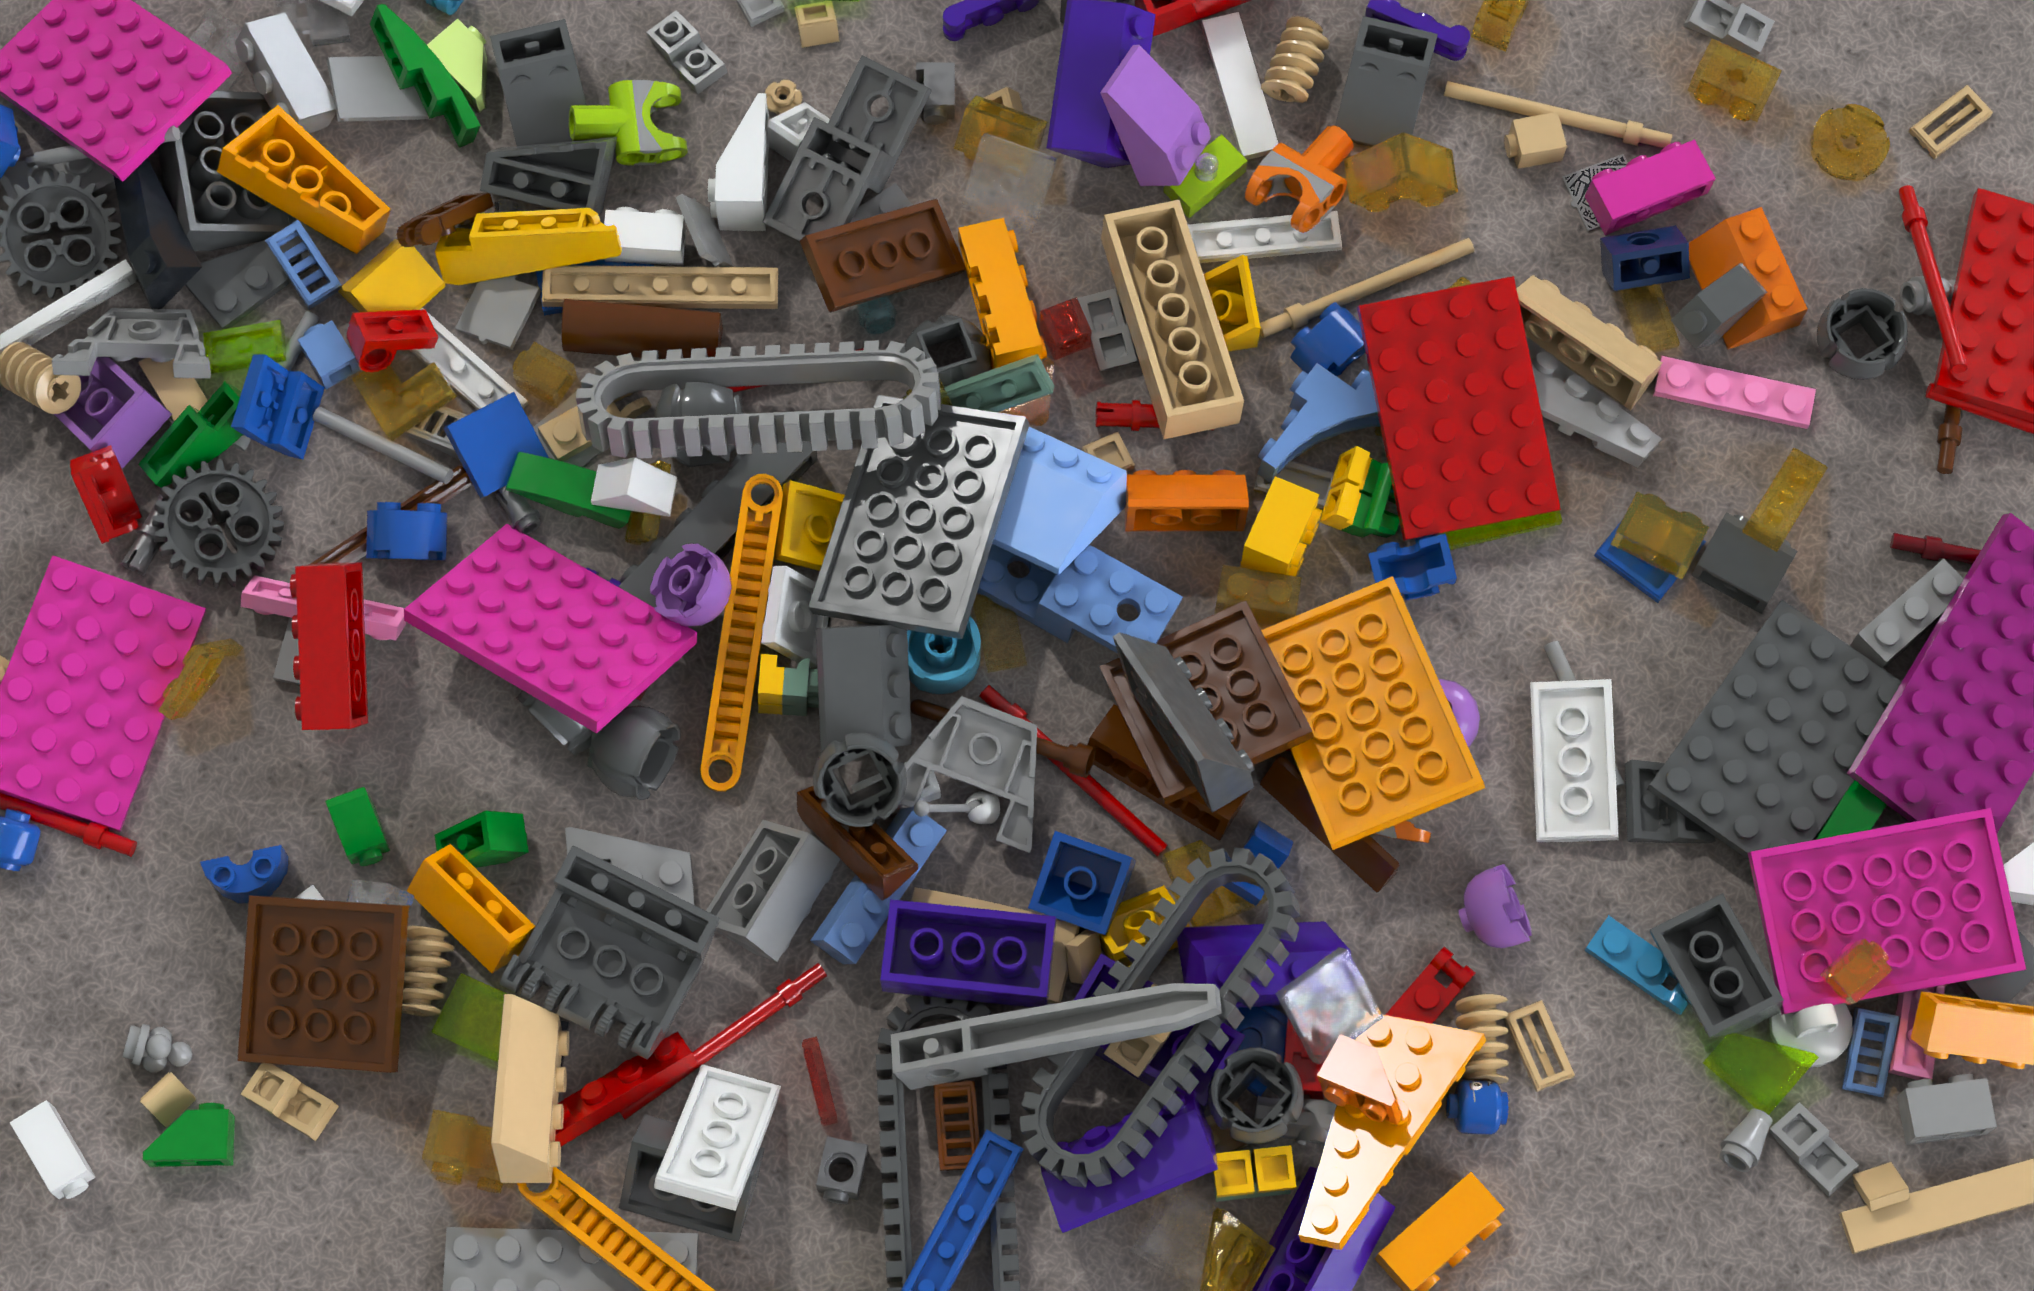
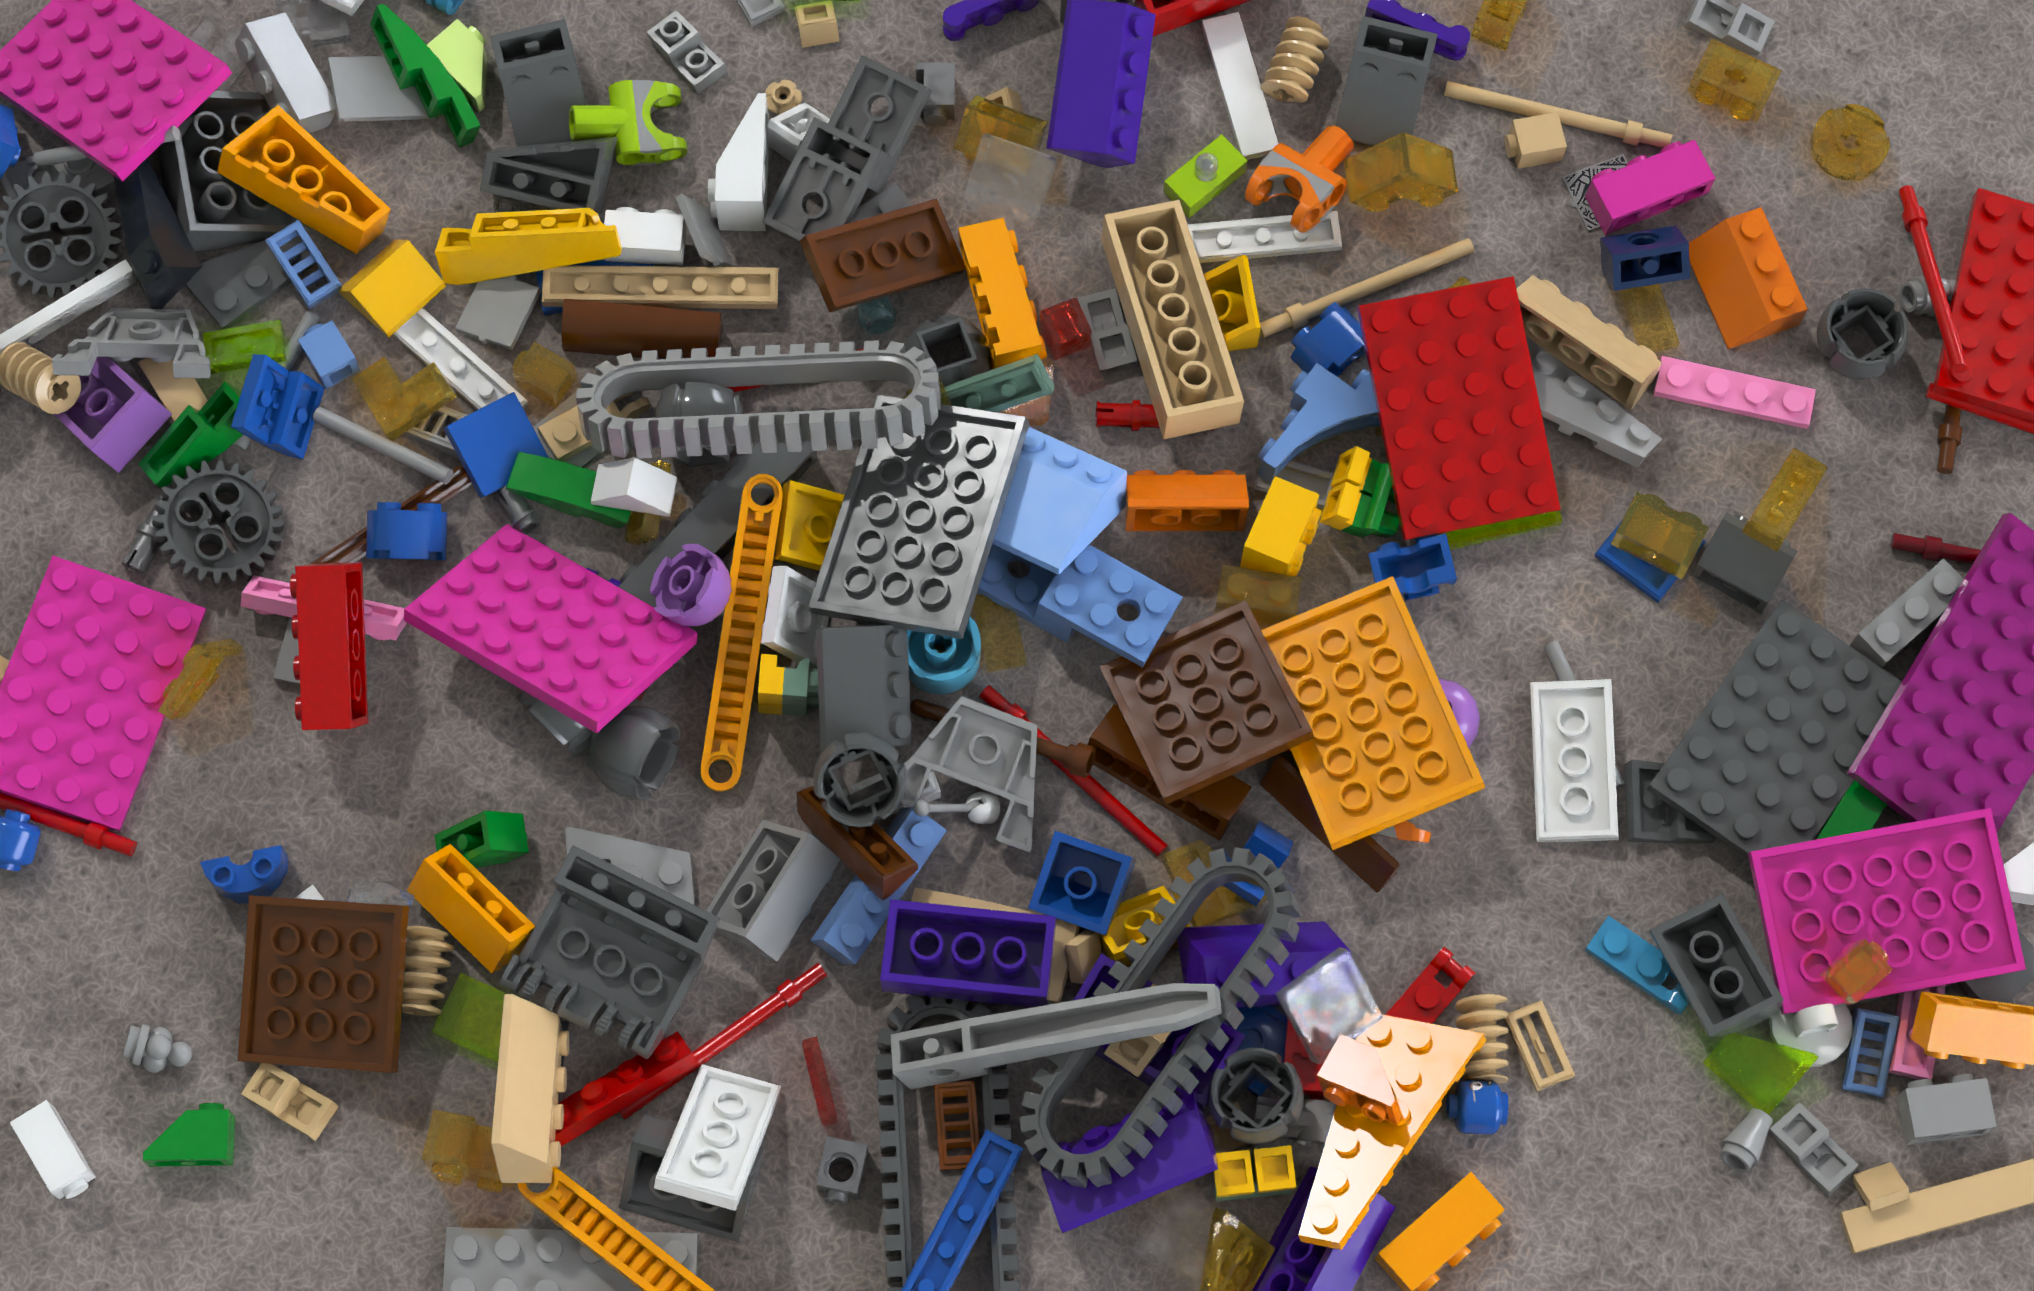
(105, 493): red hinge -> none
(168, 1099): tan slope -> none
(358, 827): green slope -> none
(380, 334): red plate -> none
(441, 220): reddish brown hinge -> none
(1112, 451): tan tile -> none
(1154, 120): medium lavender slope -> none
(1185, 721): dark grey slope -> none
(1492, 907): medium lavender cylinder -> none
(1718, 307): dark grey slope -> none
(1927, 141): tan tile -> none

